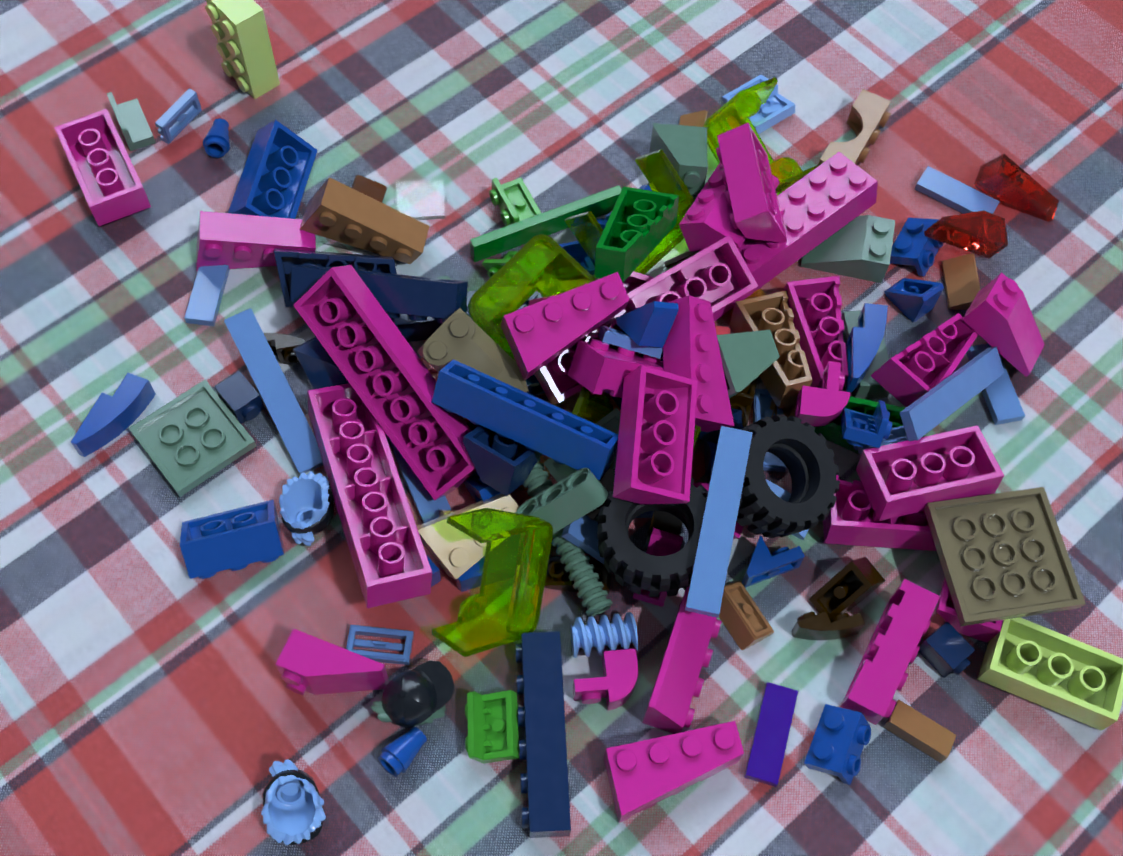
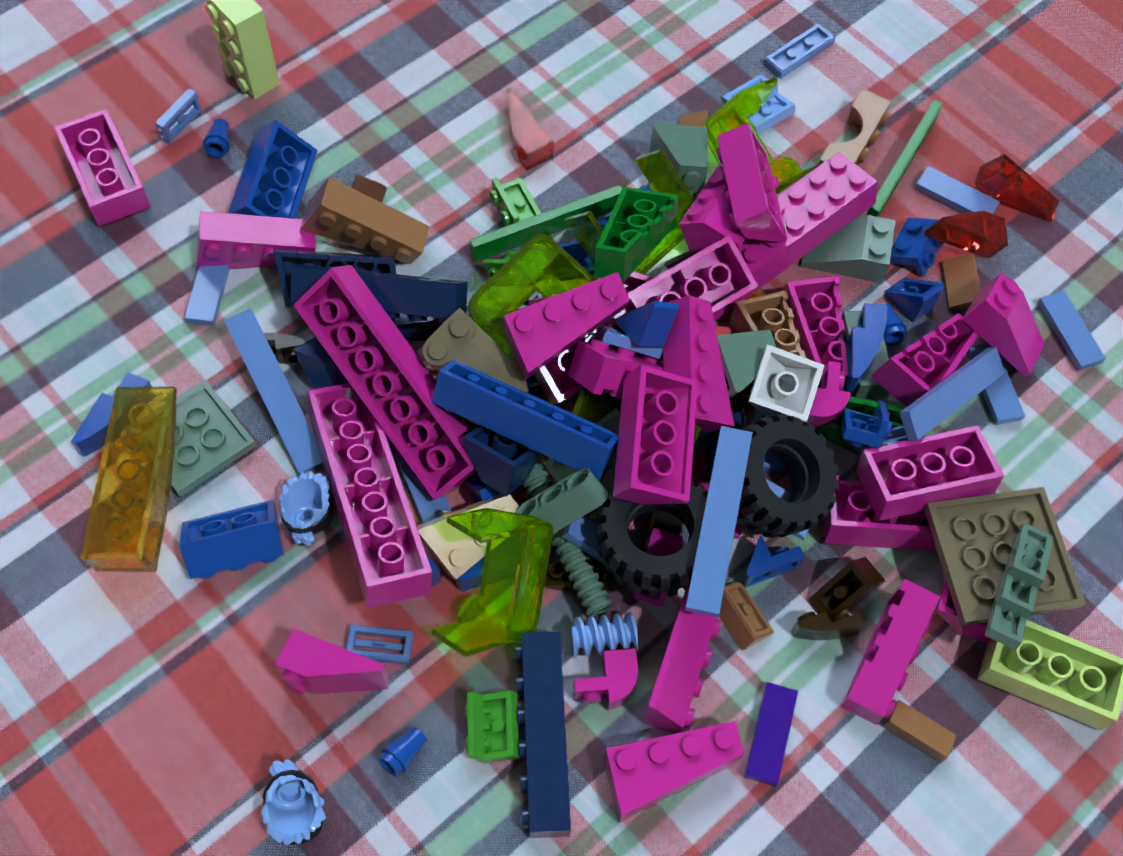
(132, 123): panel -> none
(133, 482): none -> clear yellow slope
(240, 397): dark blue brick -> none
(416, 696): black hair -> none
(421, 199): clear piece -> none
(528, 138): none -> slope
(785, 384): none -> white slope
(799, 51): none -> medium blue tile
(839, 743): blue bracket -> none
(895, 329): none -> blue cone
(905, 158): none -> tile
(947, 651): dark blue brick -> none
(1019, 586): none -> sand green slope
(1071, 330): none -> medium blue tile

